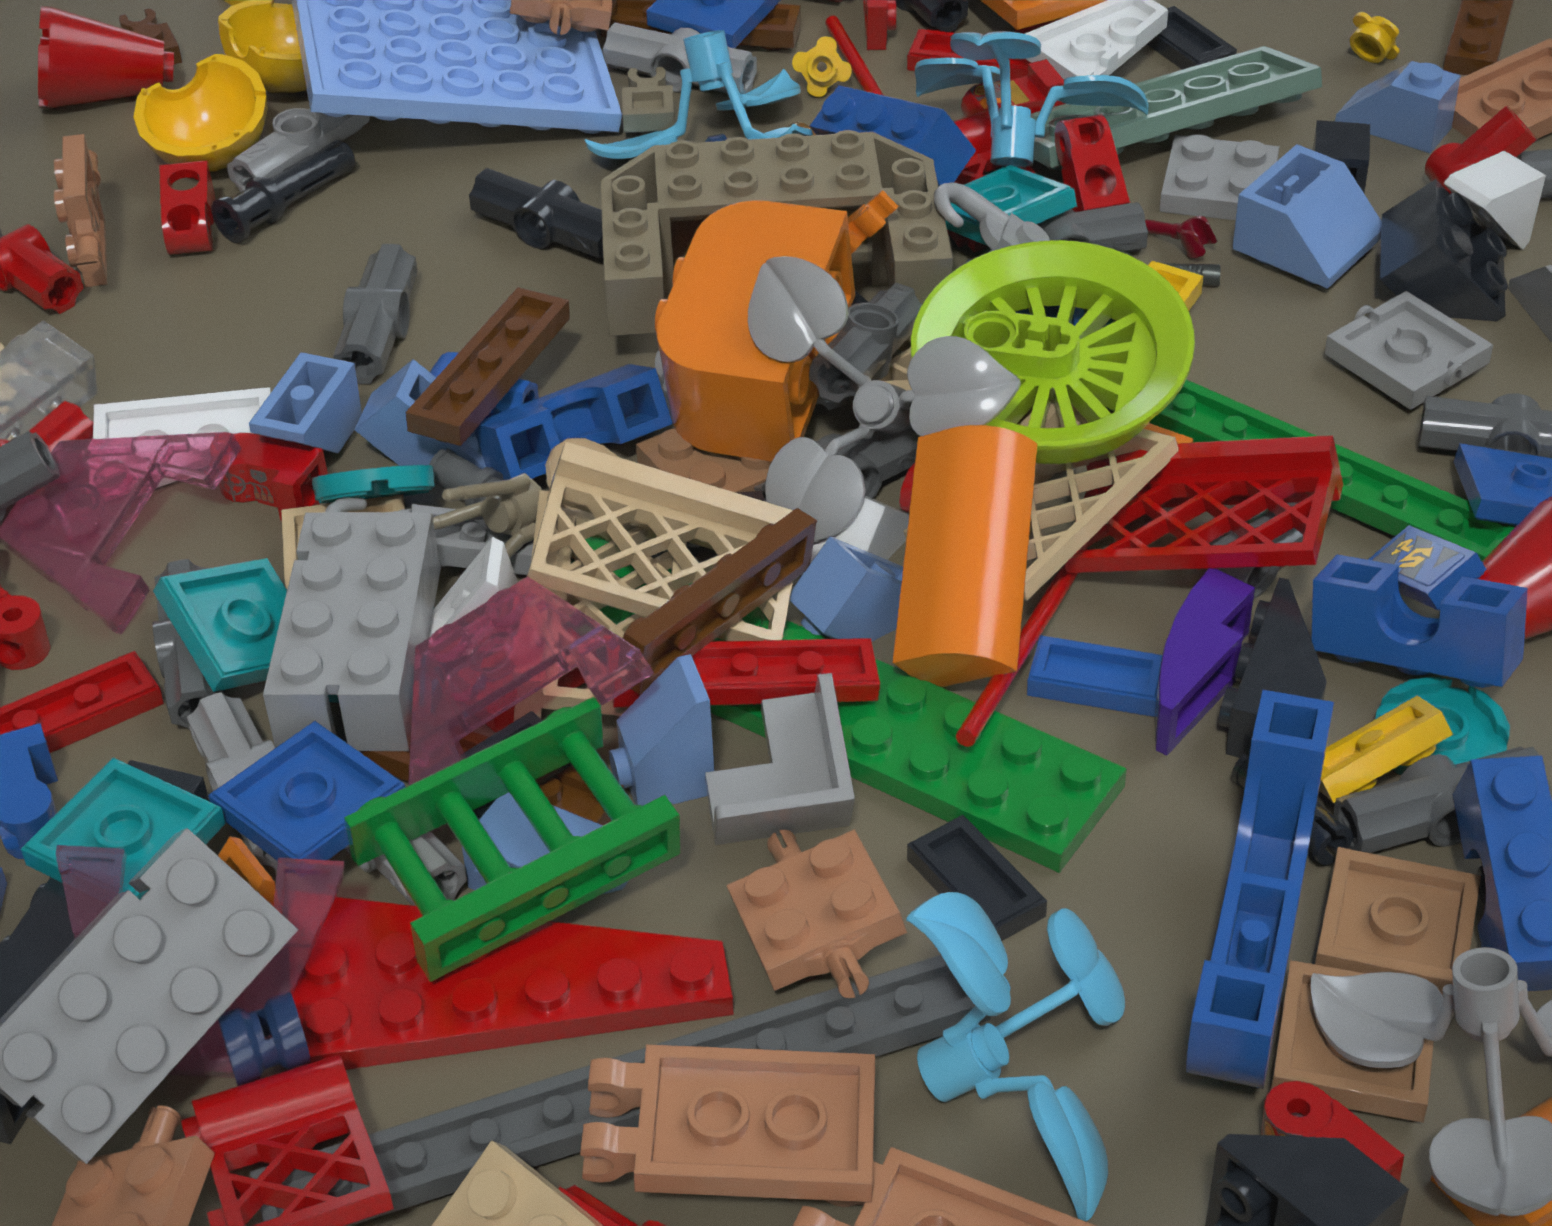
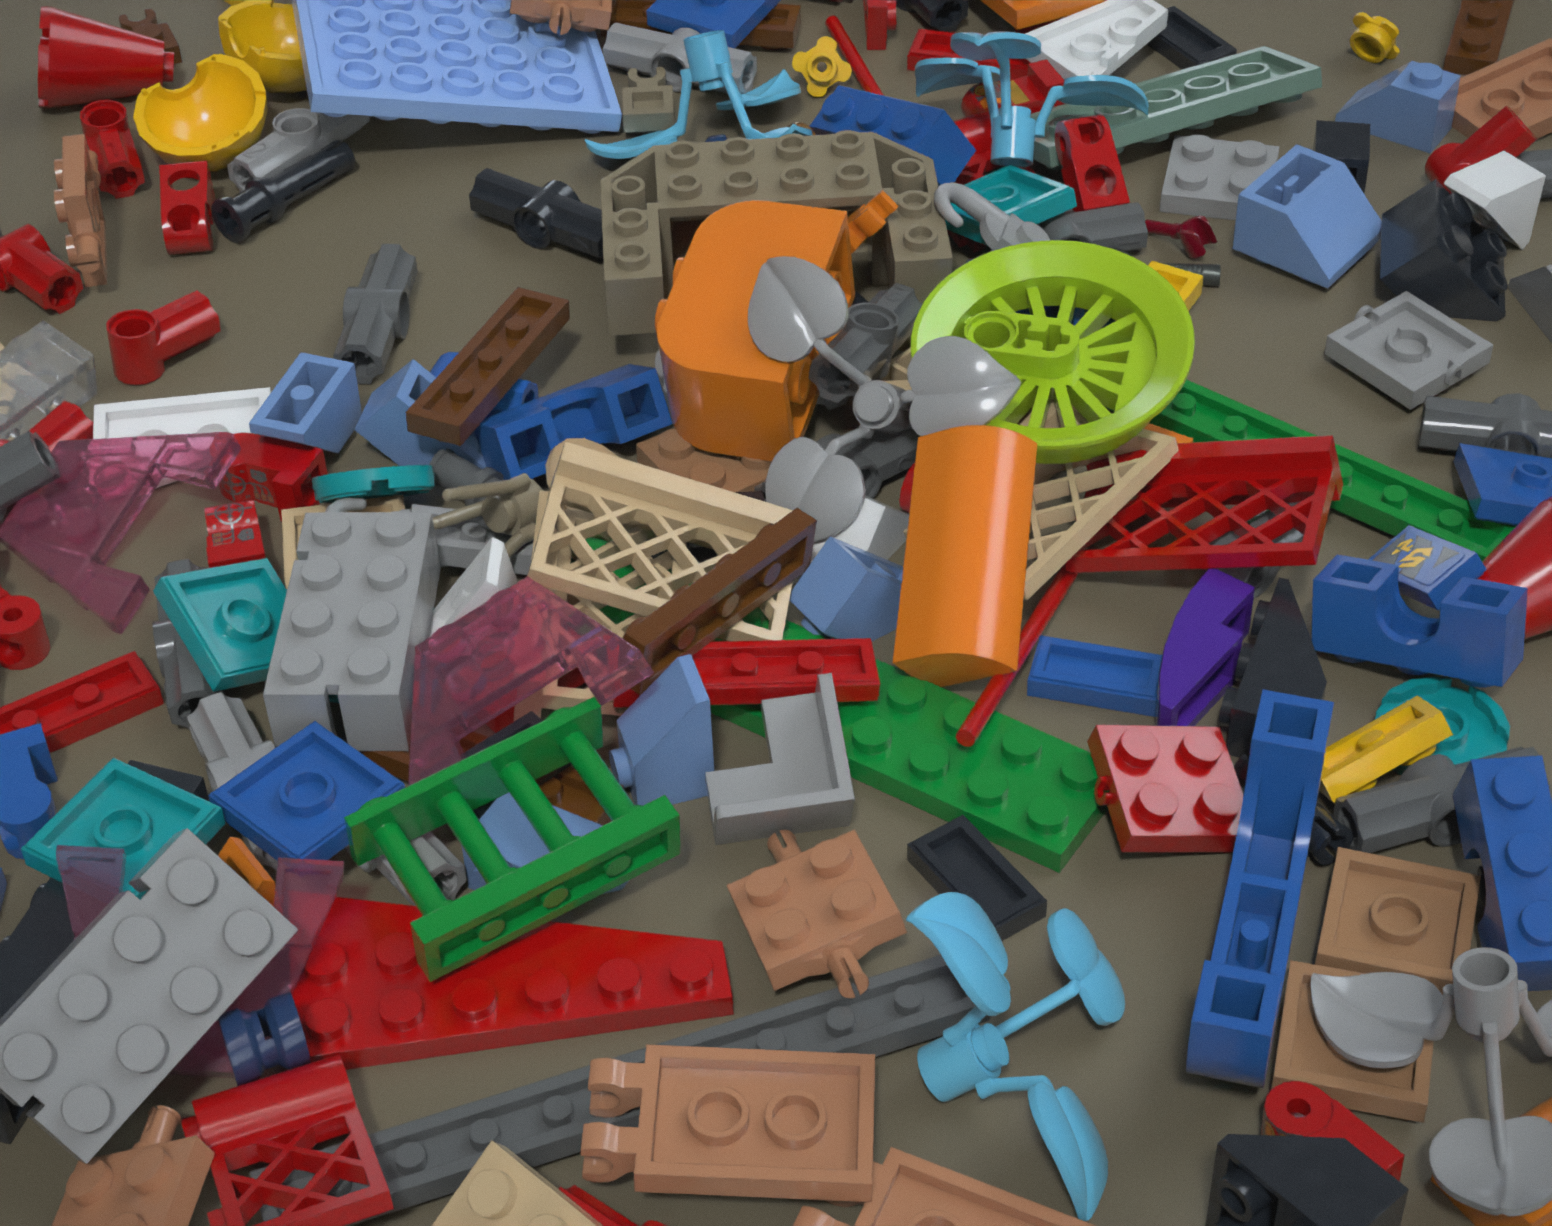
(109, 136): none -> red piece
(146, 339): none -> red piece
(233, 534): none -> red leg
(1167, 787): none -> plate

